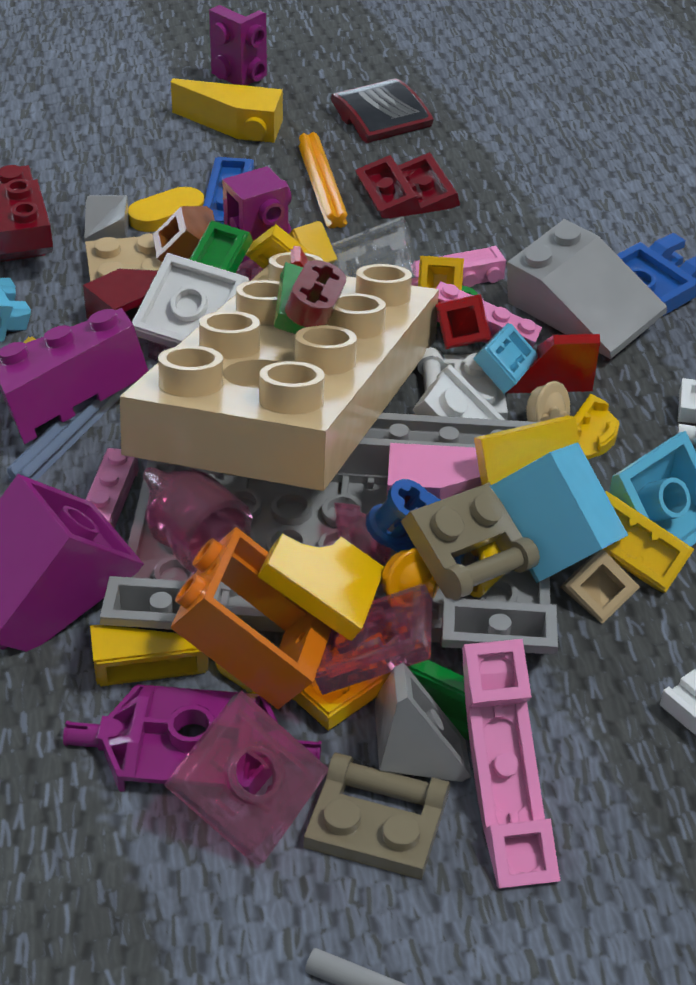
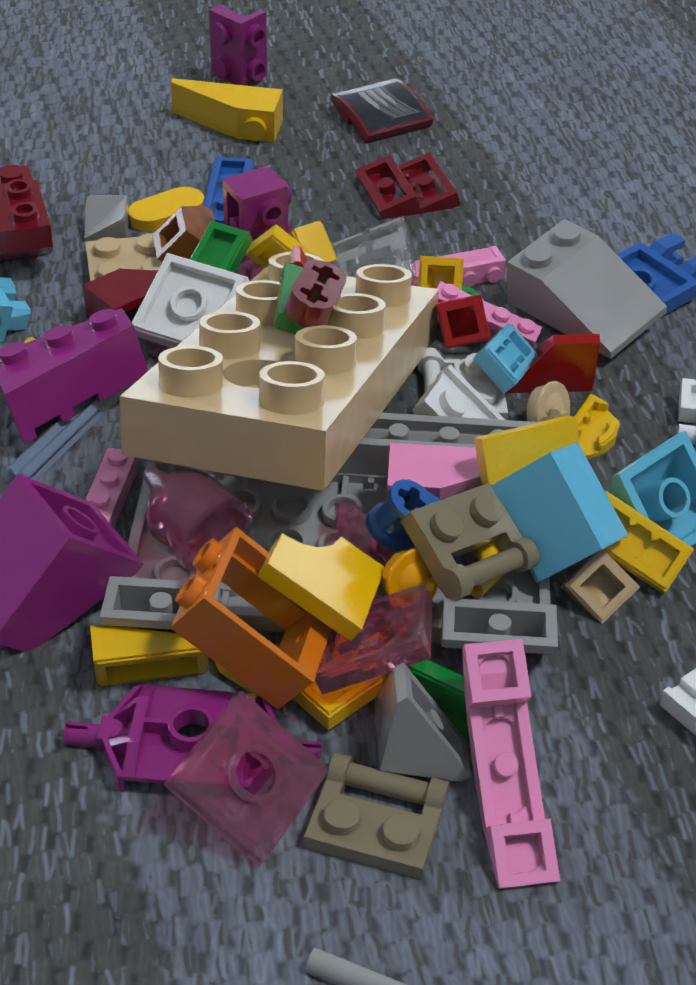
(322, 181): light orange axle -> none

